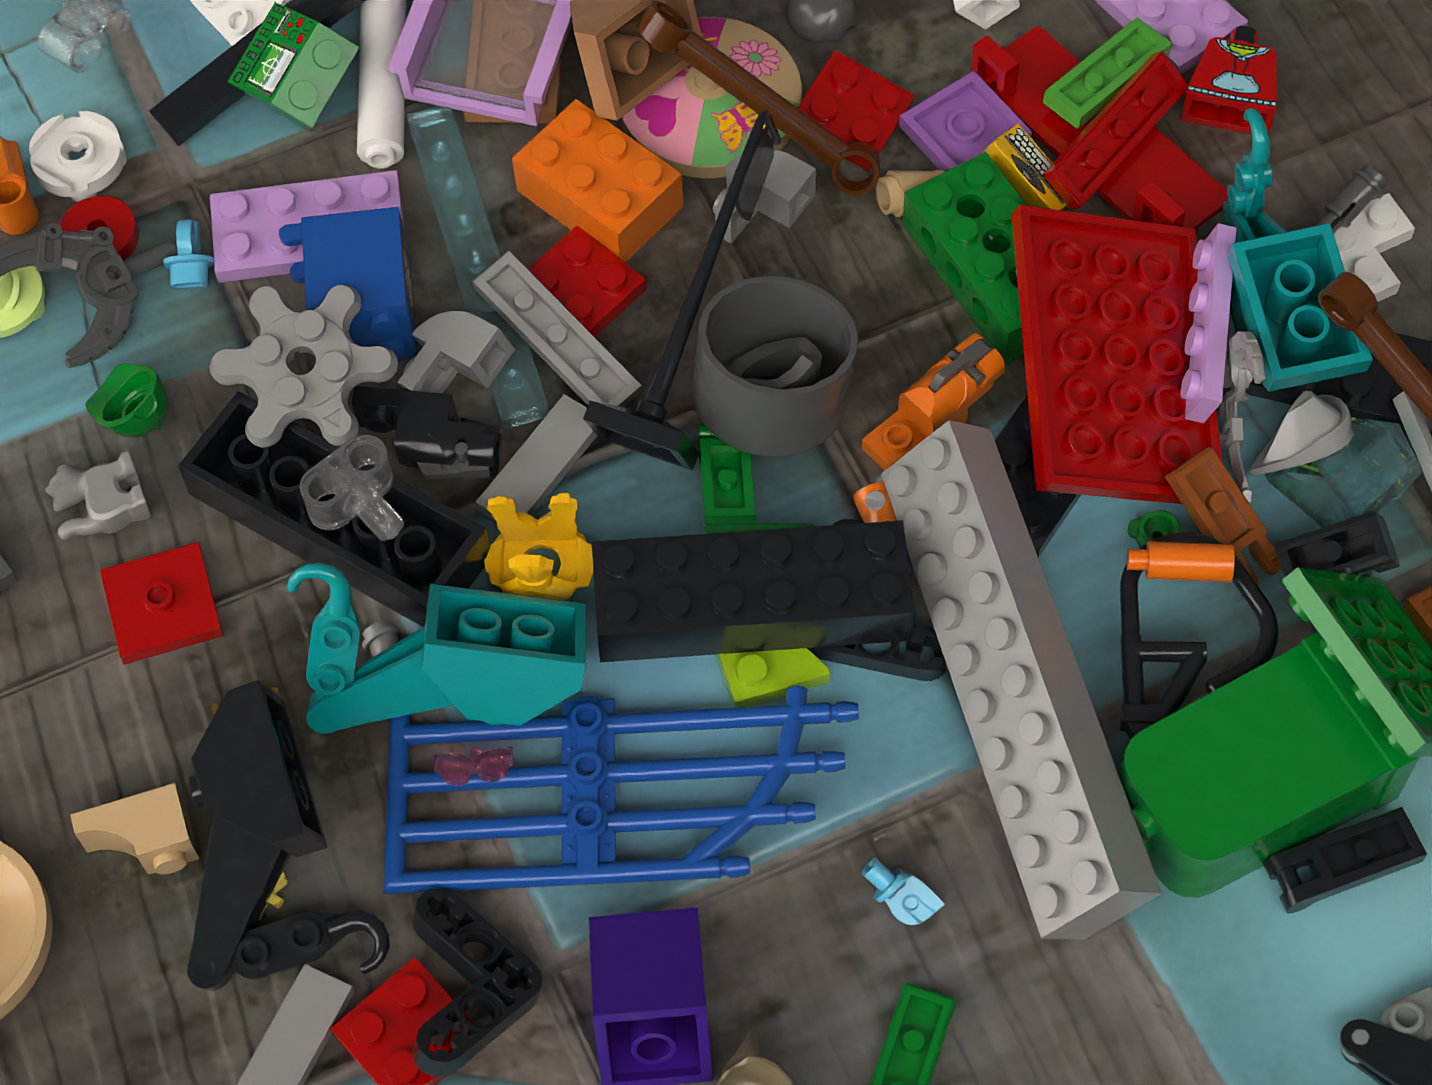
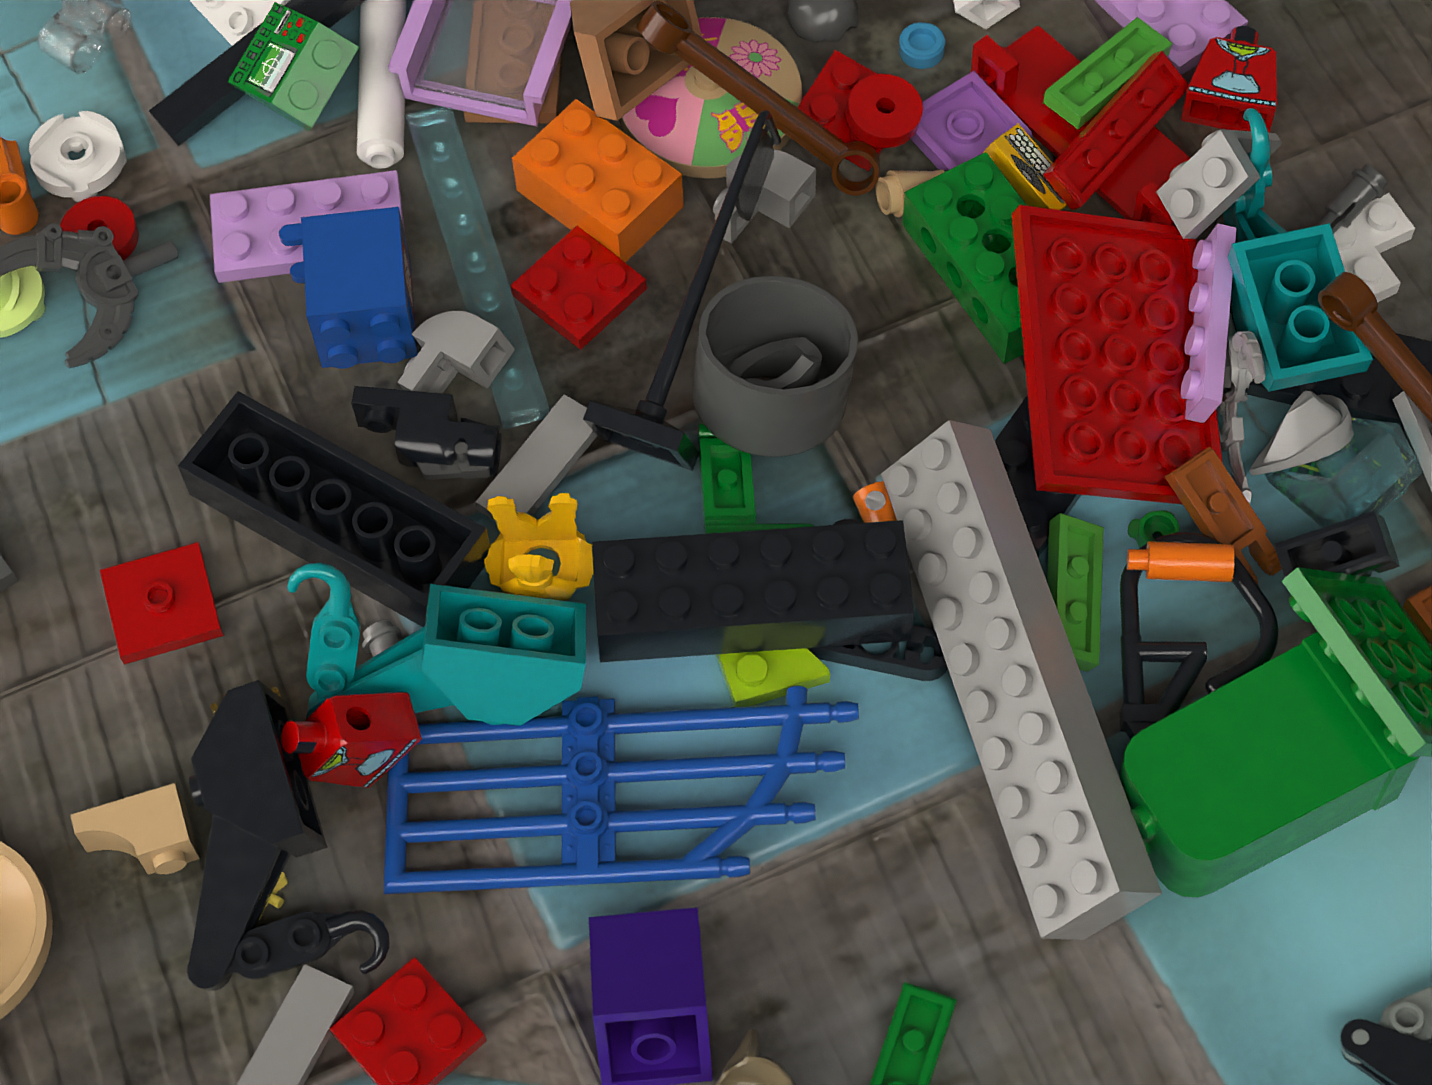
(105, 494): light grey animal -> none
(130, 401): green piece -> none
(189, 267): medium azure piece -> none
(314, 395): light grey plate -> none
(353, 738): none -> red torso
(355, 490): clear beam -> none
(487, 982): black beam -> none
(489, 765): clear pink piece -> none
(555, 333): light grey plate -> none
(879, 128): none -> red piece
(904, 893): medium azure piece -> none
(921, 45): none -> dark azure tile
(935, 398): orange plate -> none
(1076, 583): none -> bright green plate
(1211, 180): none -> light grey bracket
(1346, 859): black plate -> none

